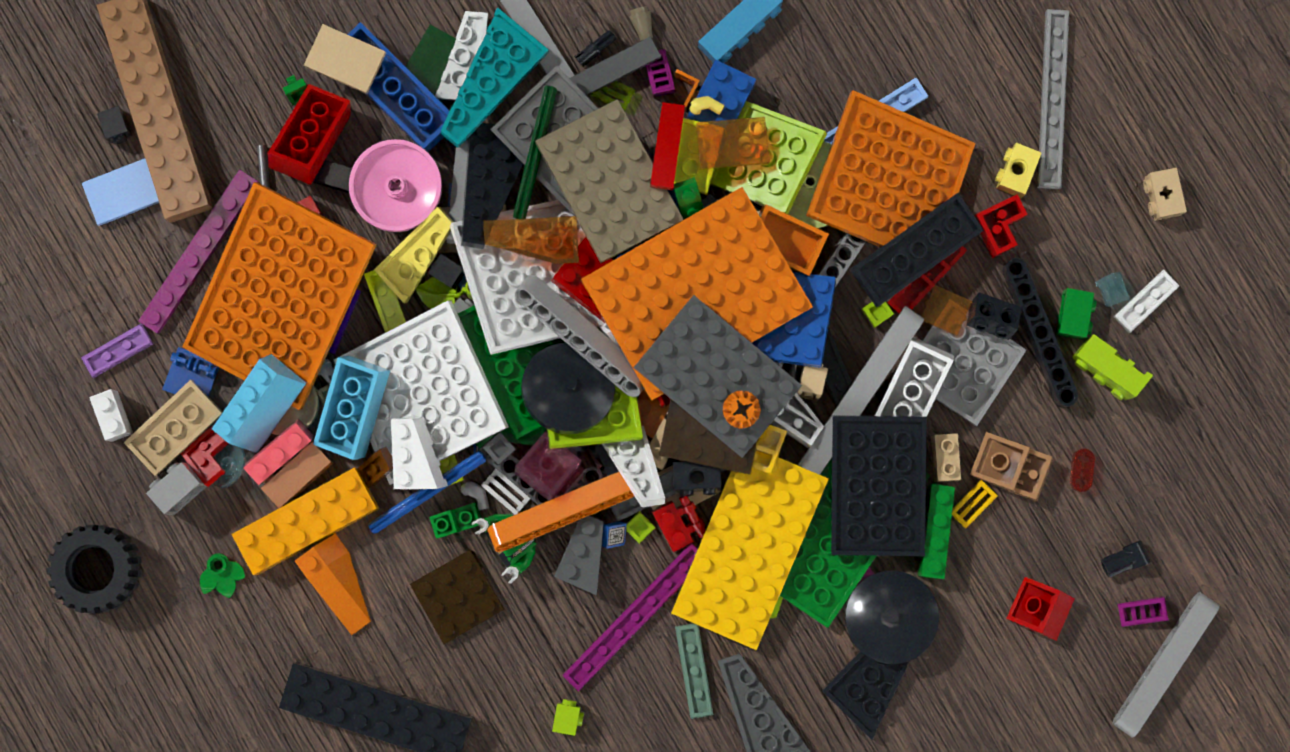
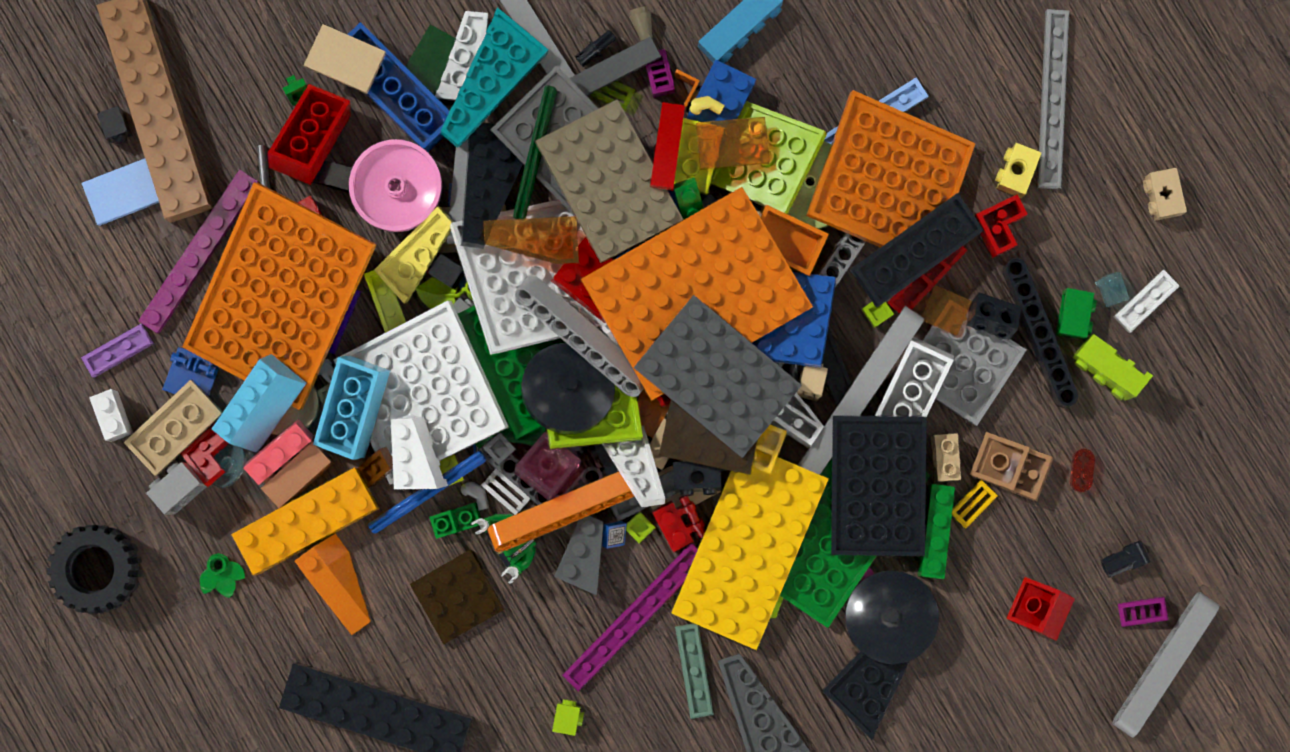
(738, 420): orange gear -> none

